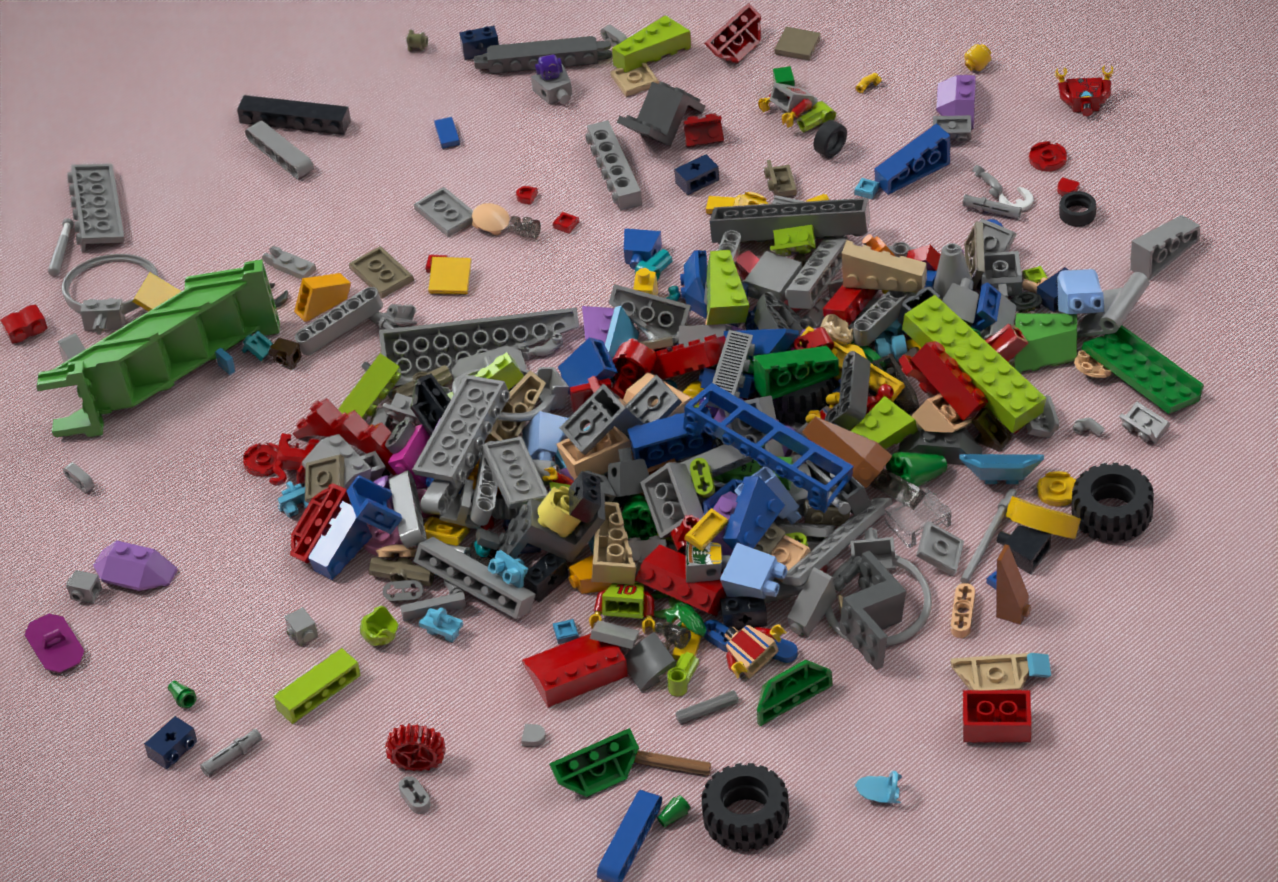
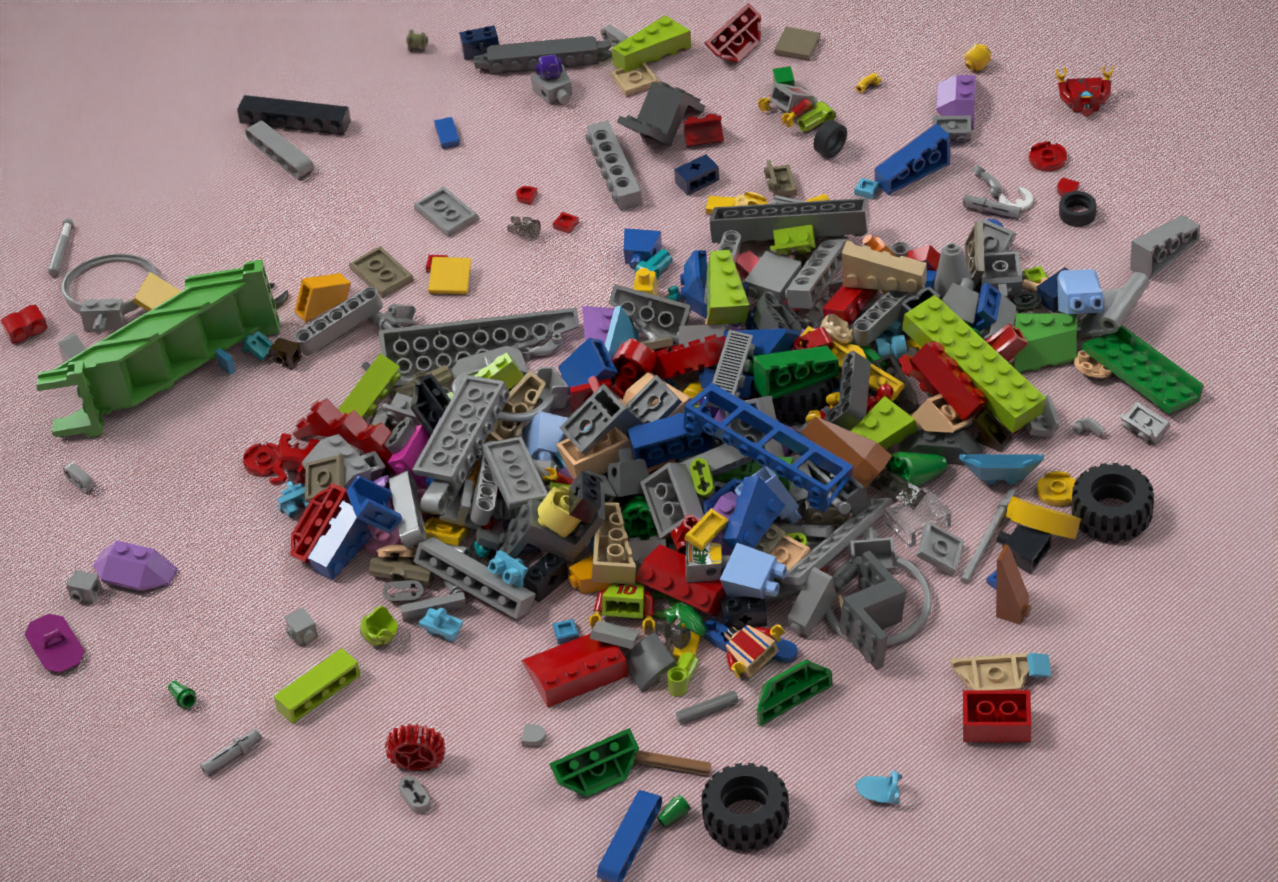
(95, 204): light grey bracket -> none
(170, 742): dark blue brick -> none
(289, 263): light grey hinge -> none
(490, 218): light nougat dish -> none
(965, 617): light nougat beam -> none

